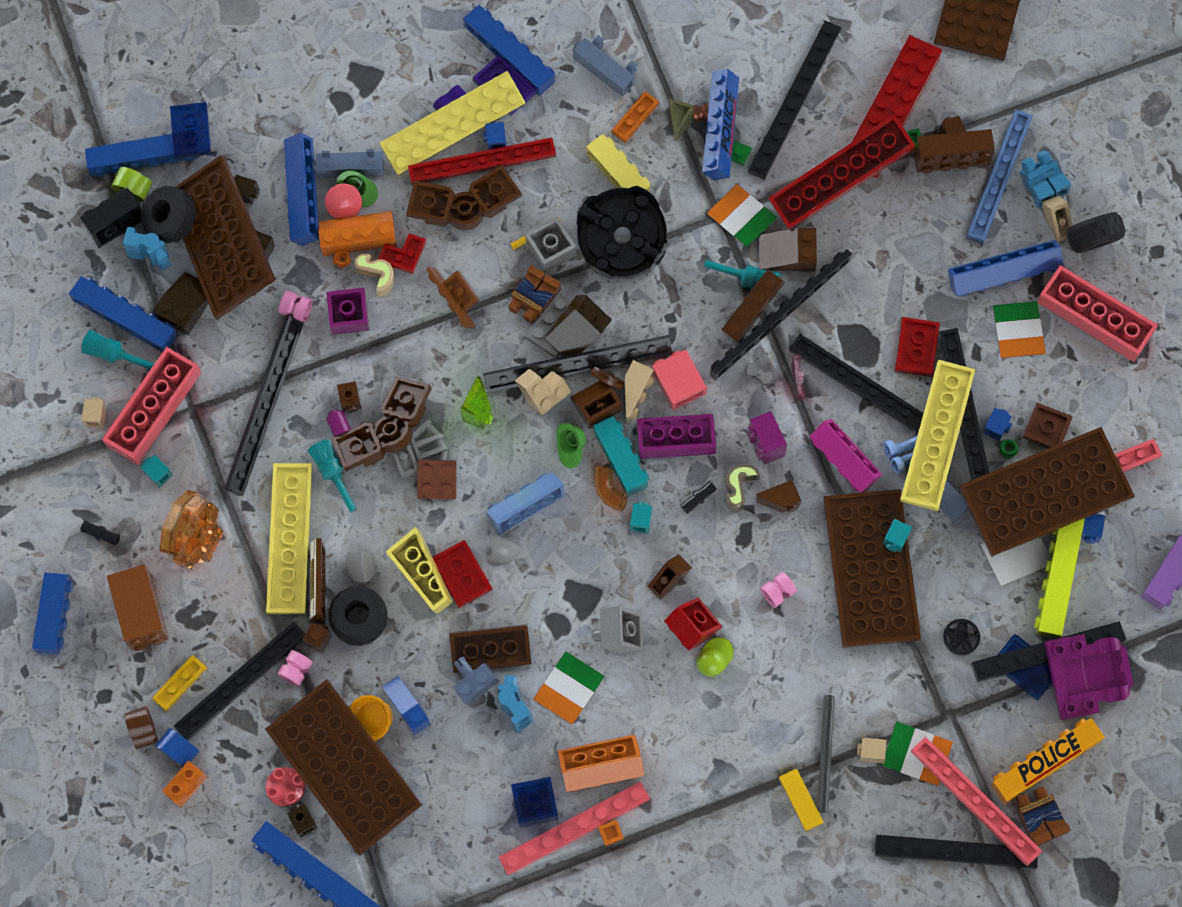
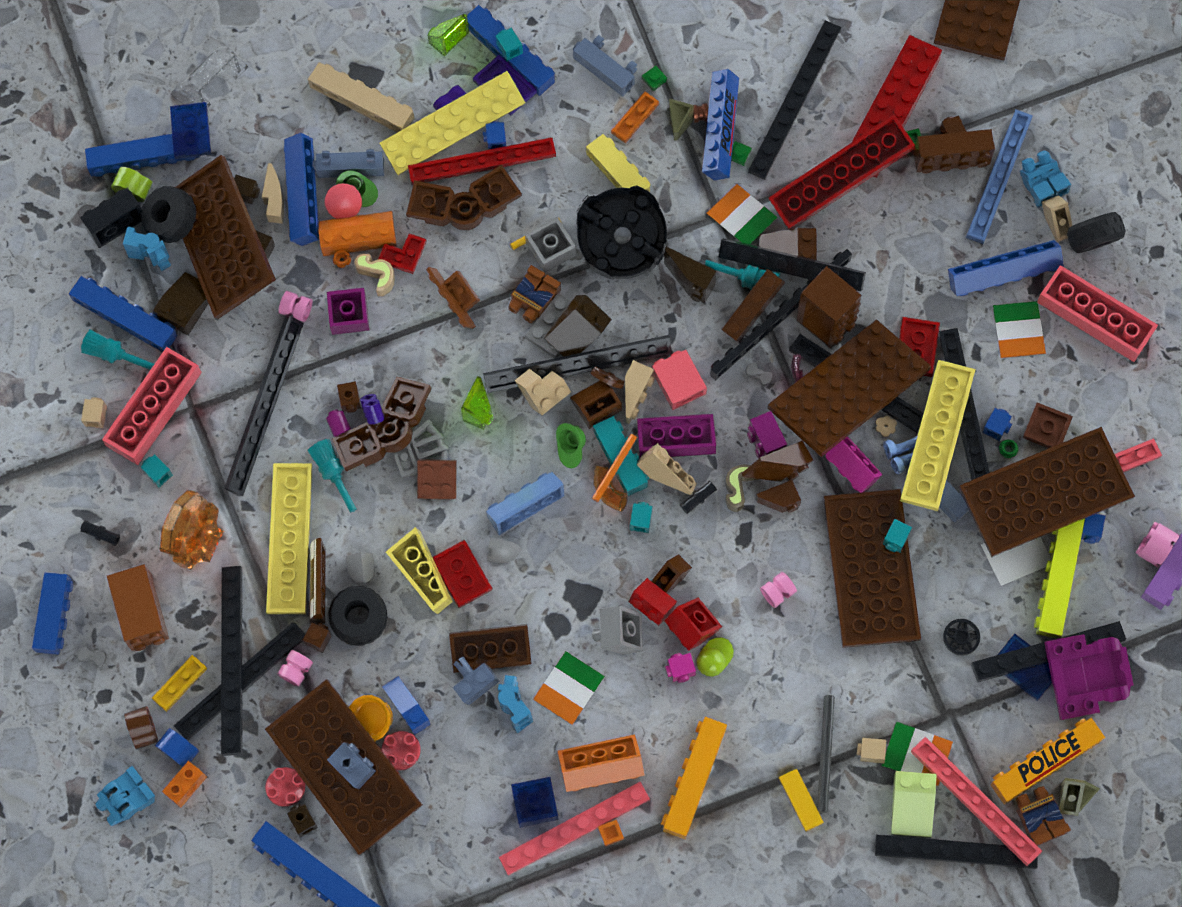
(116, 798): none -> dark azure hips
(231, 661): none -> black plate
(273, 196): none -> tan slope
(352, 765): none -> sand blue brick
(360, 97): none -> tan brick
(372, 409): none -> dark purple axle
(401, 749): none -> coral dish
(448, 34): none -> clear neon green slope
(509, 43): none -> teal brick
(614, 467): none -> orange bar
(652, 601): none -> red brick
(654, 78): none -> green plate
(662, 468): none -> tan slope
(680, 667): none -> dark pink brick
(692, 275): none -> dark brown slope
(694, 778): none -> light orange brick
(781, 464): none -> reddish brown slope
(786, 262): none -> black plate
(829, 307): none -> reddish brown hose
(848, 387): none -> reddish brown plate
(886, 421): none -> tan plant
(913, 804): none -> yellowish green slope
(1075, 795): none -> olive slope
(1157, 544): none -> bright pink brick

